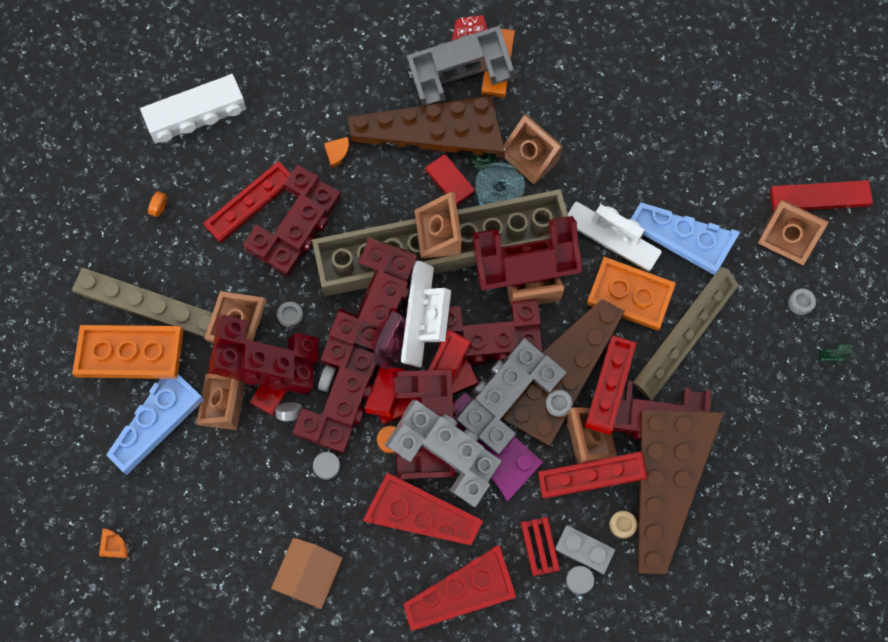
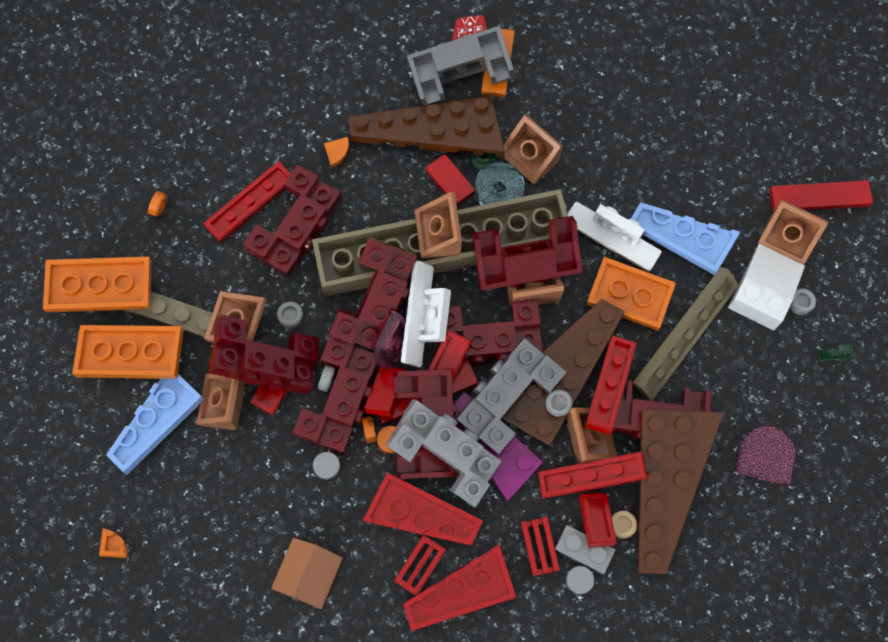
(97, 284): none -> orange plate
(193, 109): white brick -> none
(288, 411): light grey tile -> none
(369, 429): none -> orange tile
(407, 585): none -> red tile
(597, 520): none -> red tile
(767, 287): none -> white slope
(767, 455): none -> clear pink tile

